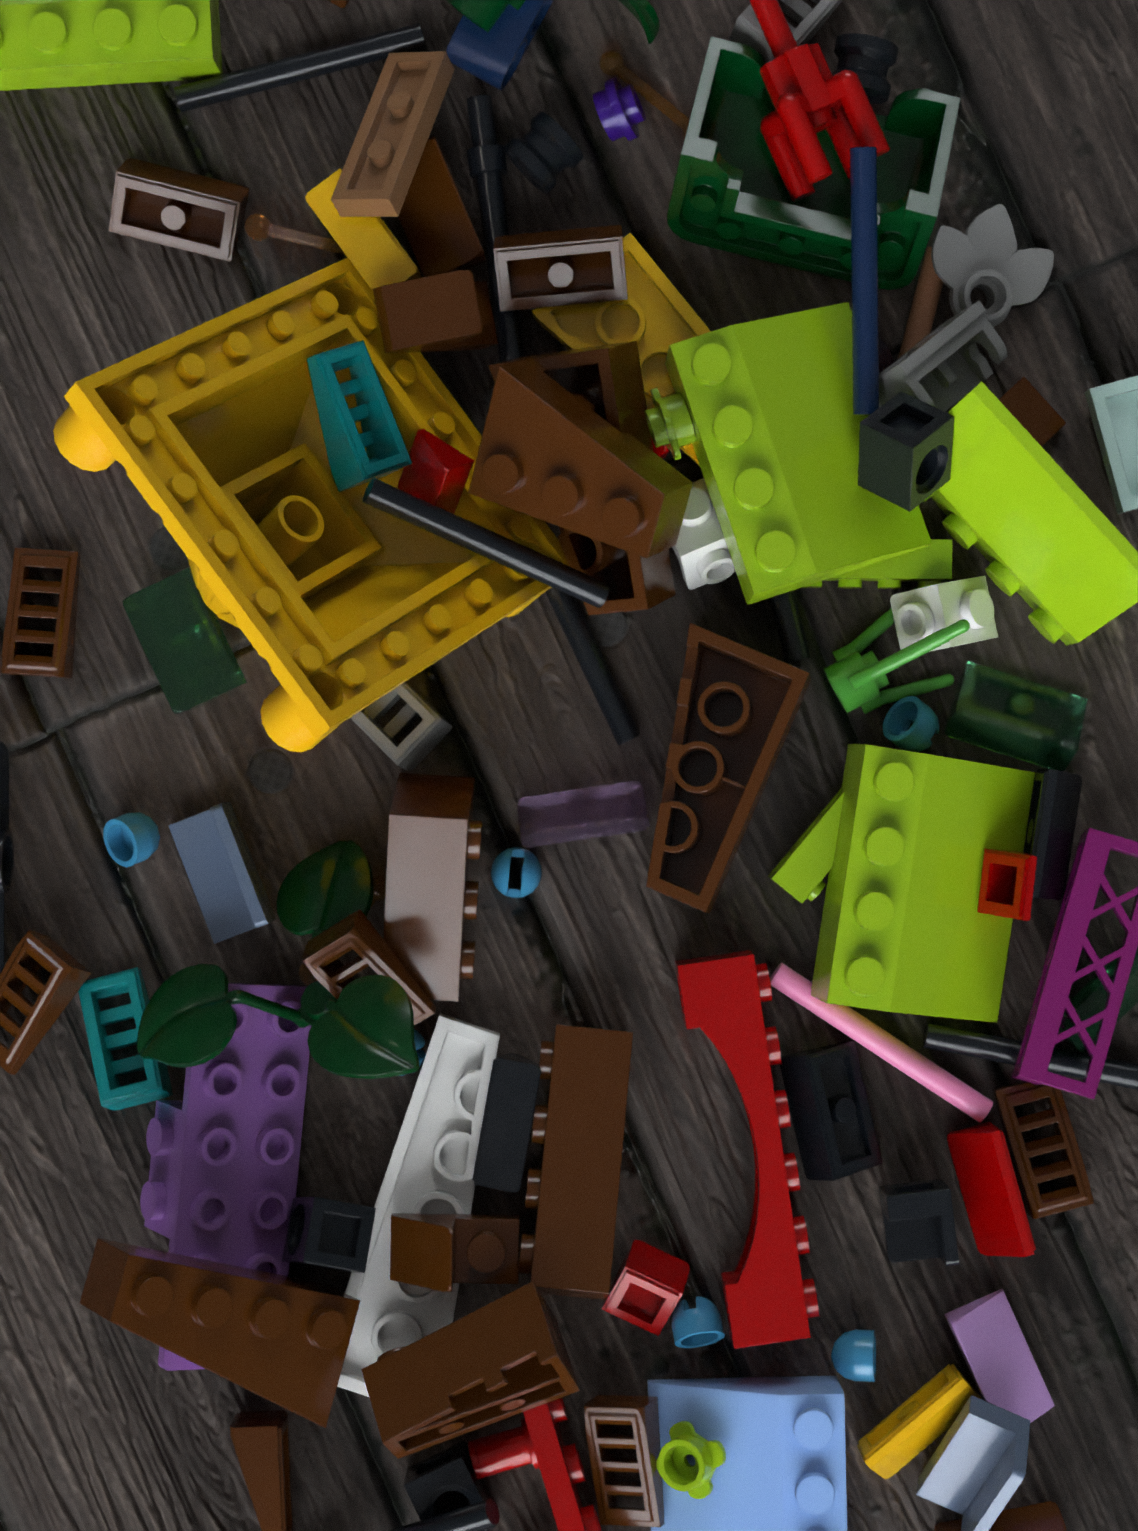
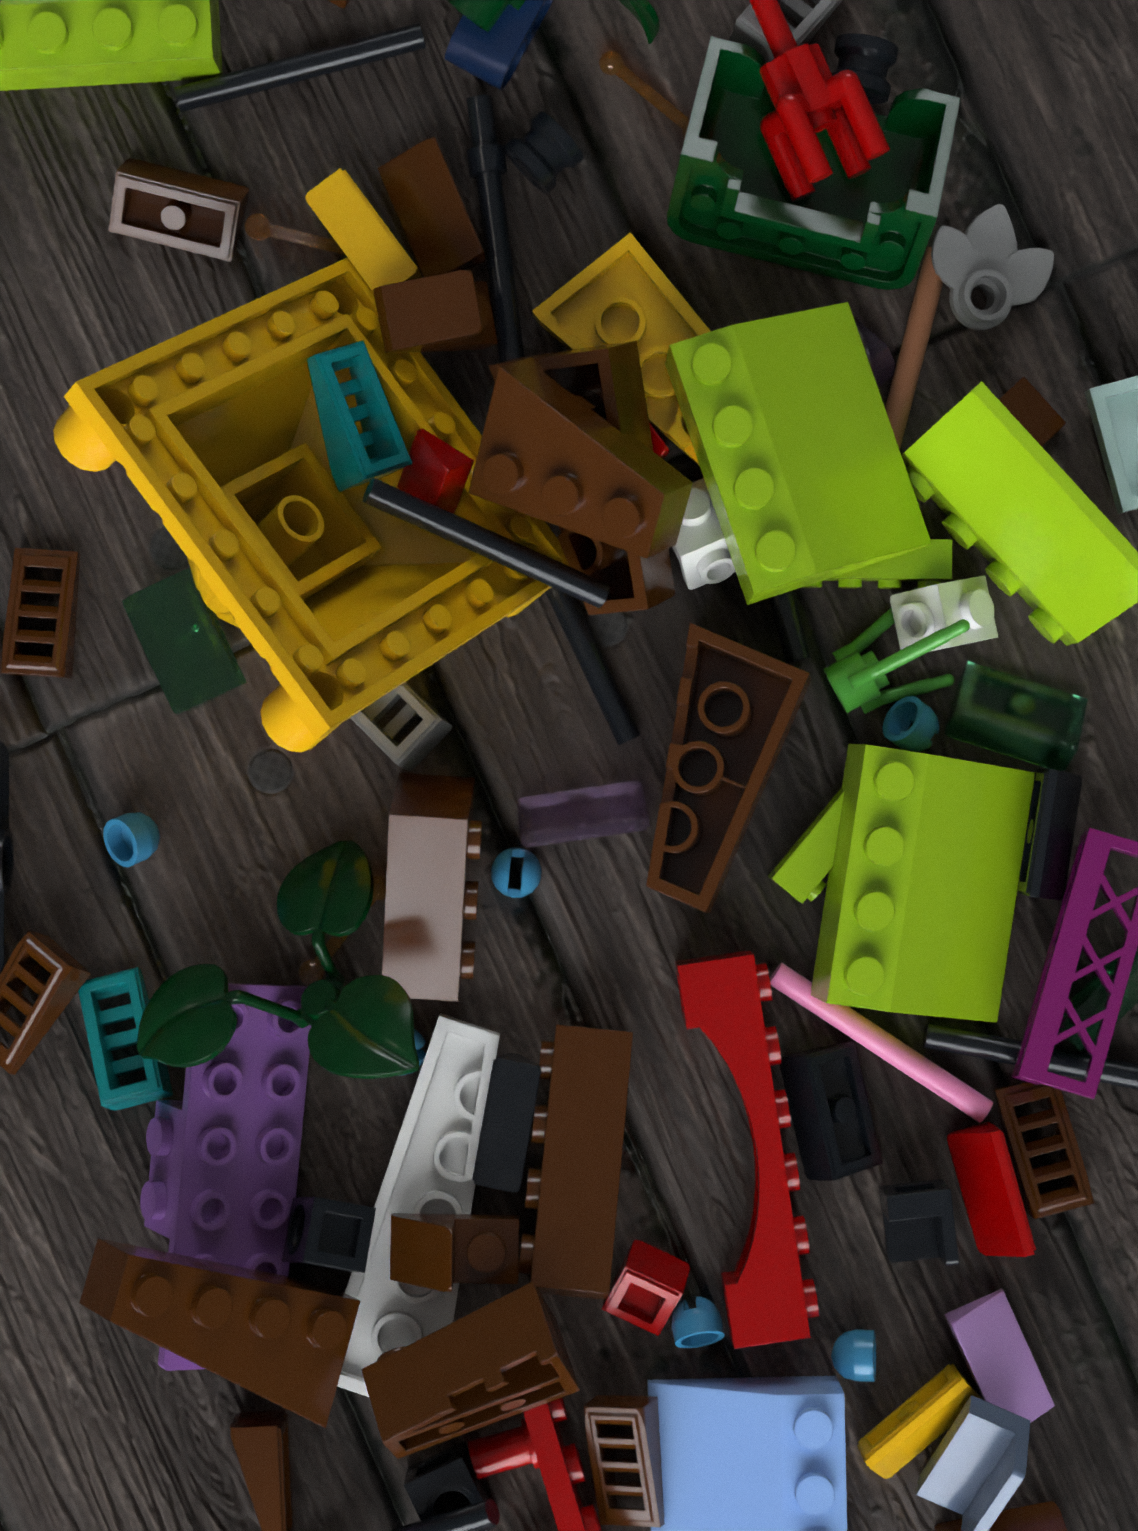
(222, 872): sand blue panel -> none
(357, 933): reddish brown slope -> none
(393, 134): medium nougat plate -> none
(560, 267): reddish brown slope -> none
(619, 110): dark purple plate -> none
(670, 422): lime plate -> none
(675, 1468): lime plate -> none
(864, 279): dark blue bar -> none
(905, 450): black brick -> none
(945, 361): light grey hinge -> none
(1007, 884): red slope -> none

